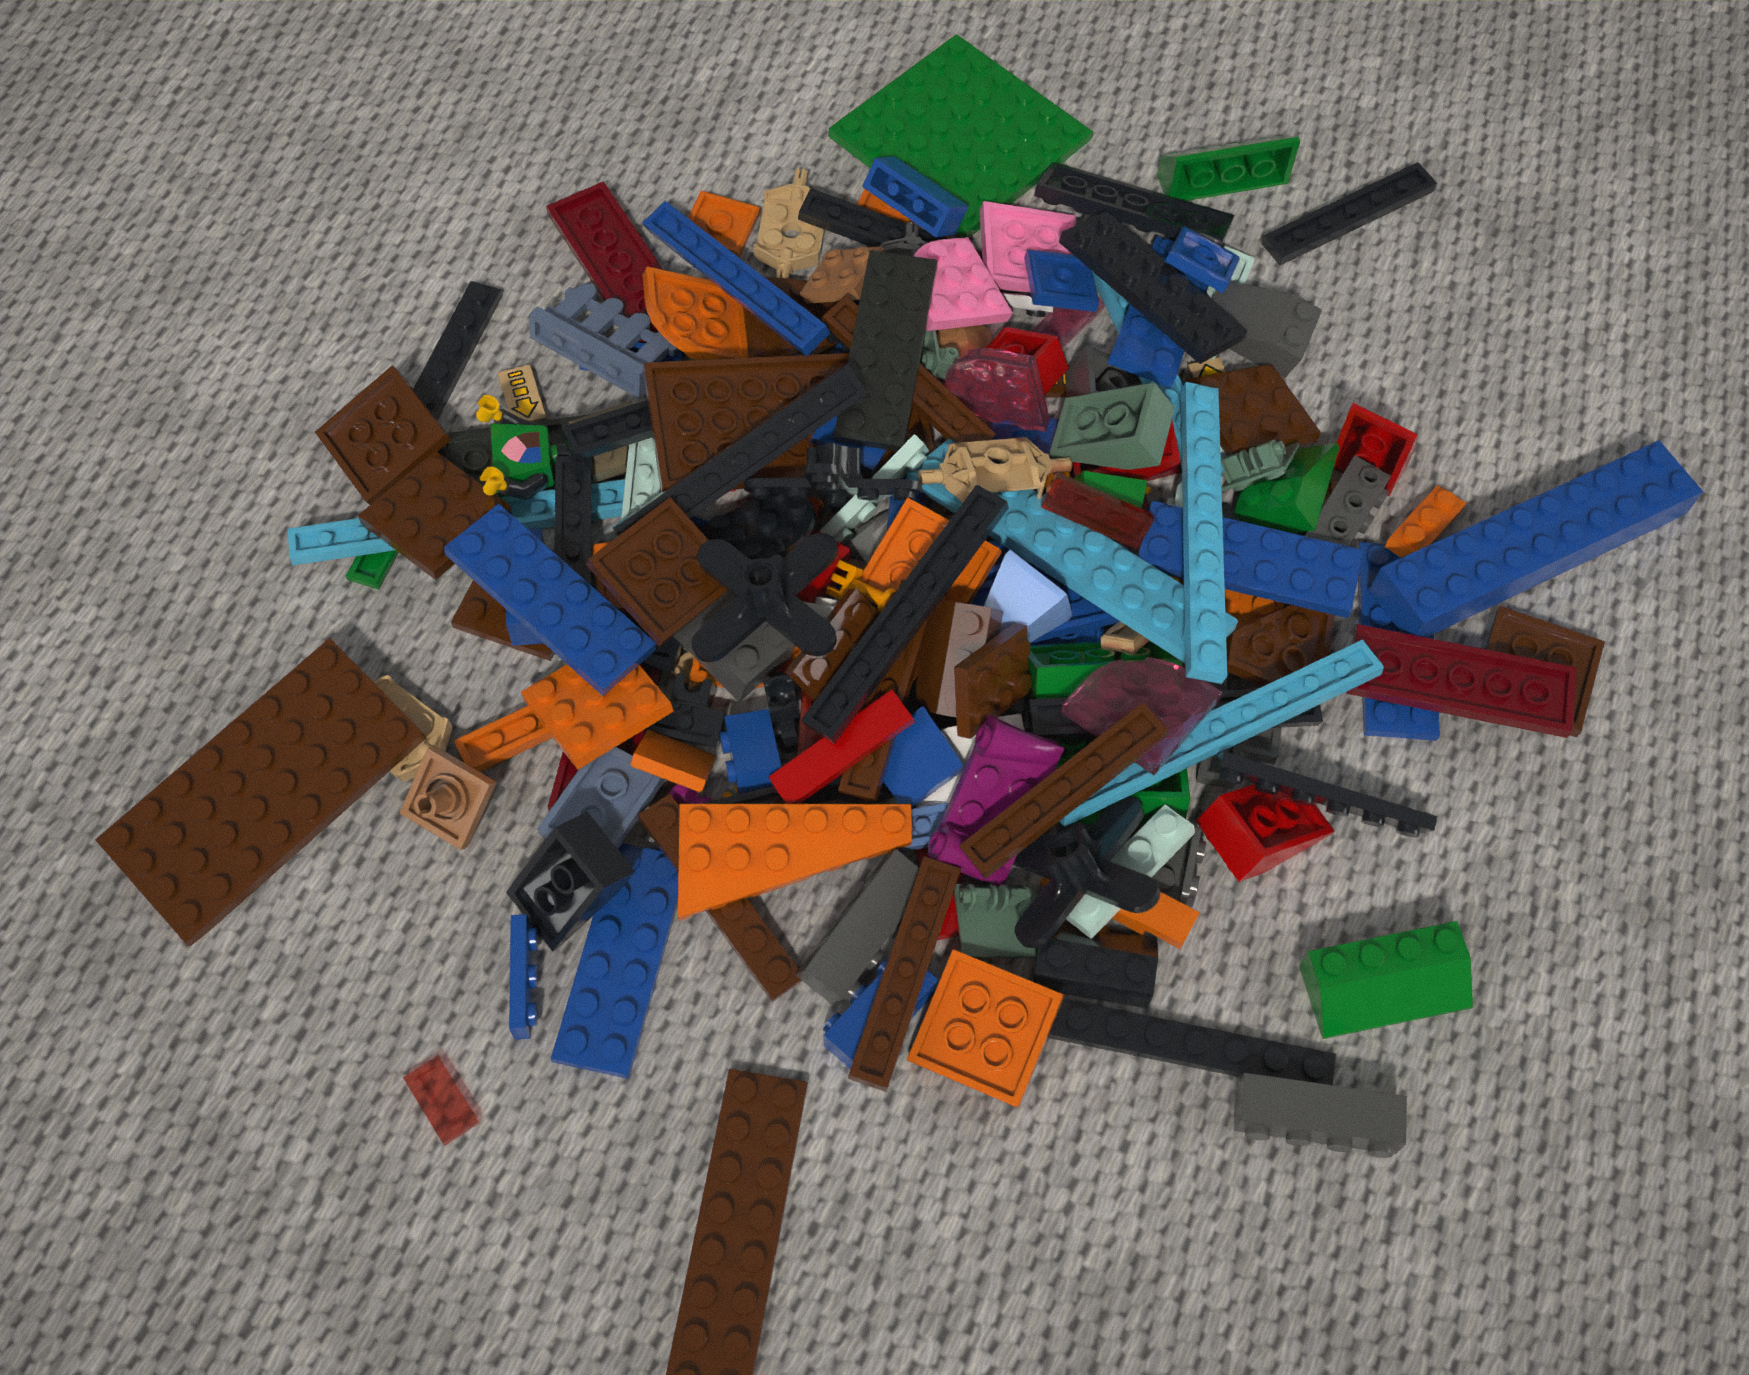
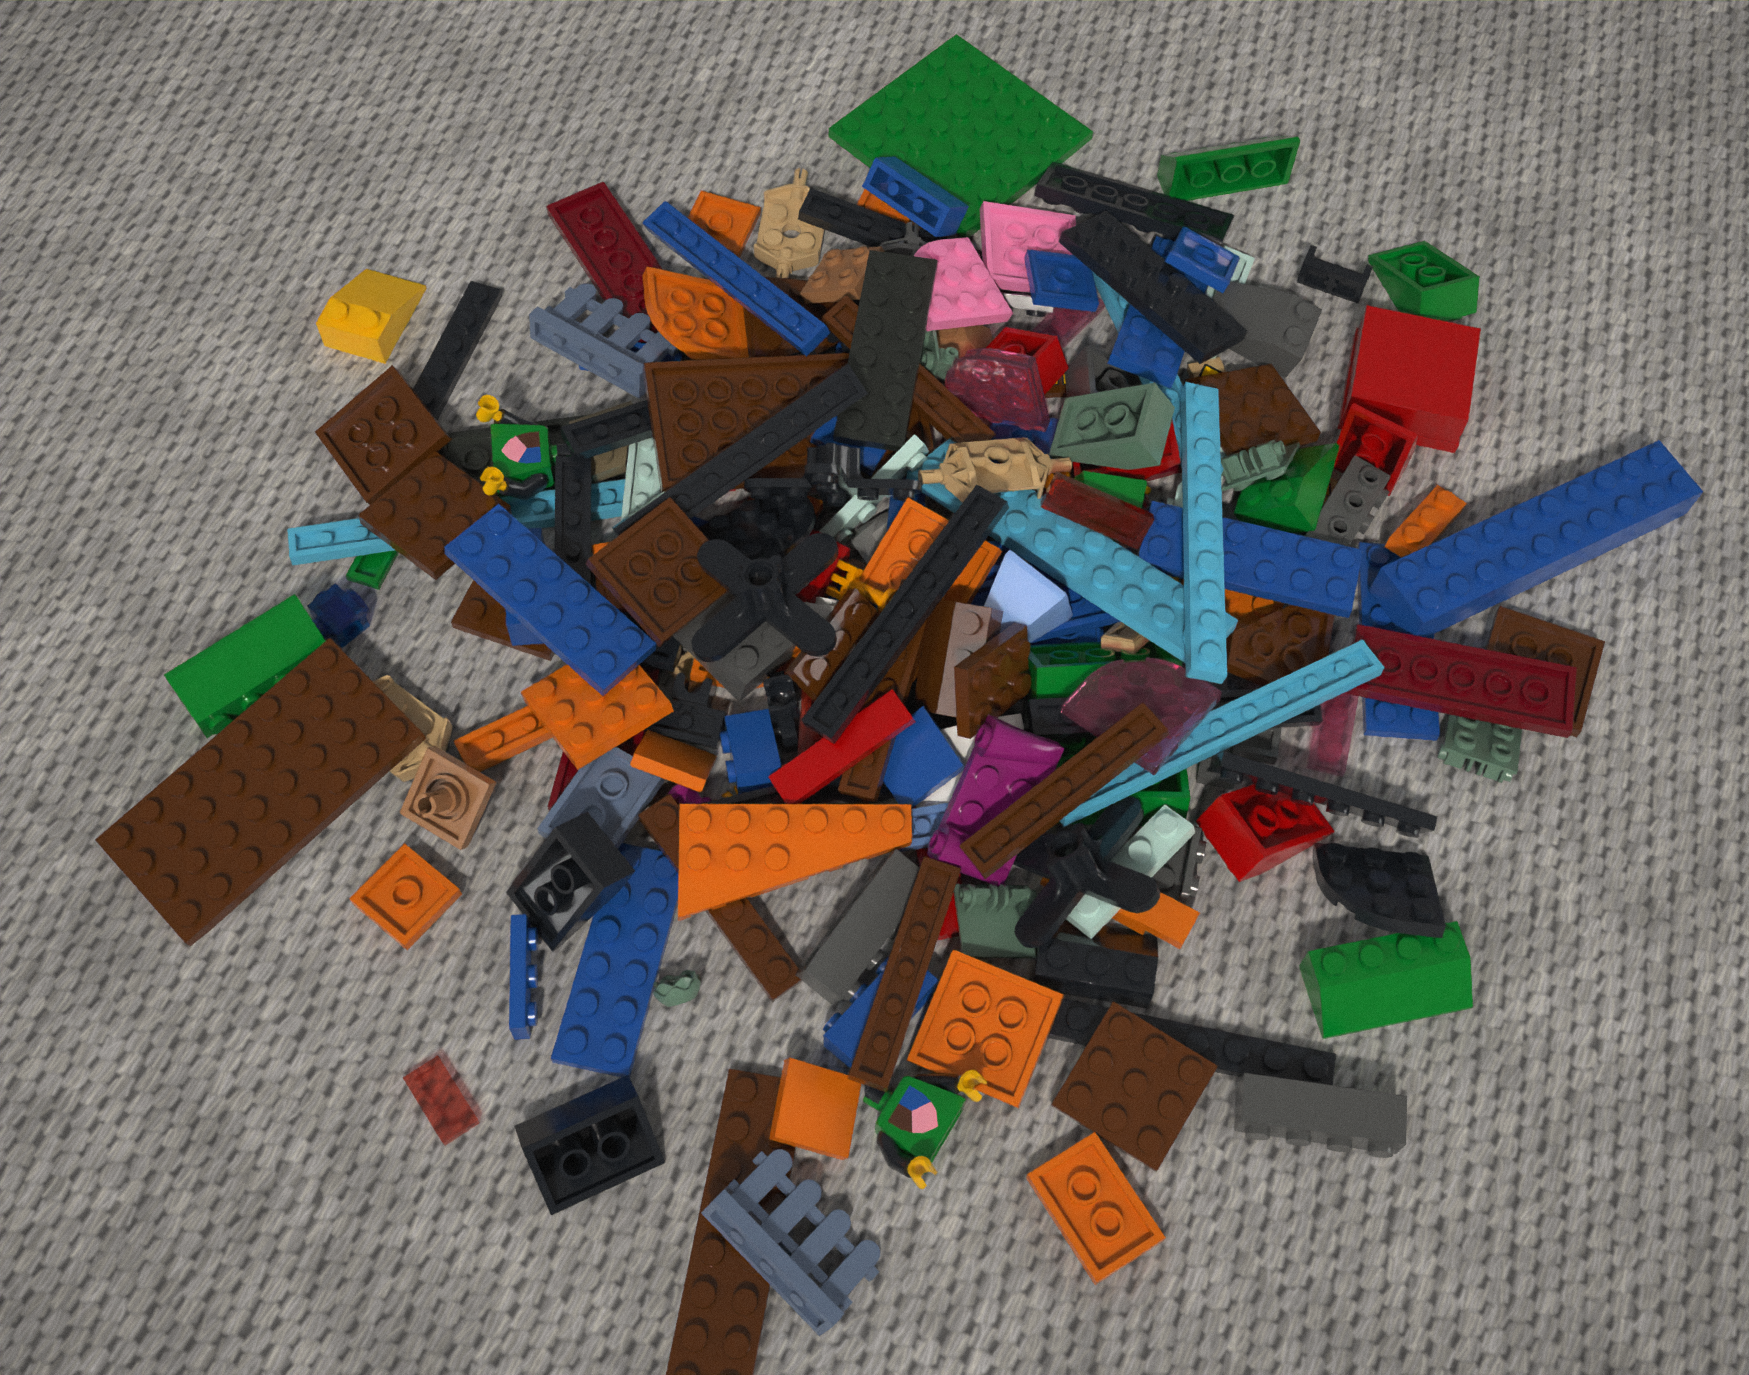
(244, 665): none -> green slope
(339, 614): none -> clear blue brick
(369, 314): none -> yellow slope
(405, 896): none -> orange plate
(522, 393): tan tile -> none
(589, 1144): none -> black slope
(677, 989): none -> sand green plate
(774, 1254): none -> sand blue fence
(815, 1109): none -> orange tile
(920, 1118): none -> torso
(1095, 1208): none -> orange plate
(1134, 1086): none -> reddish brown plate
(1333, 277): none -> black hinge
(1333, 736): none -> clear pink plate
(1348, 213): black plate -> none
(1381, 887): none -> black plate
(1413, 374): none -> red container
(1426, 282): none -> green slope
(1482, 742): none -> sand green hinge

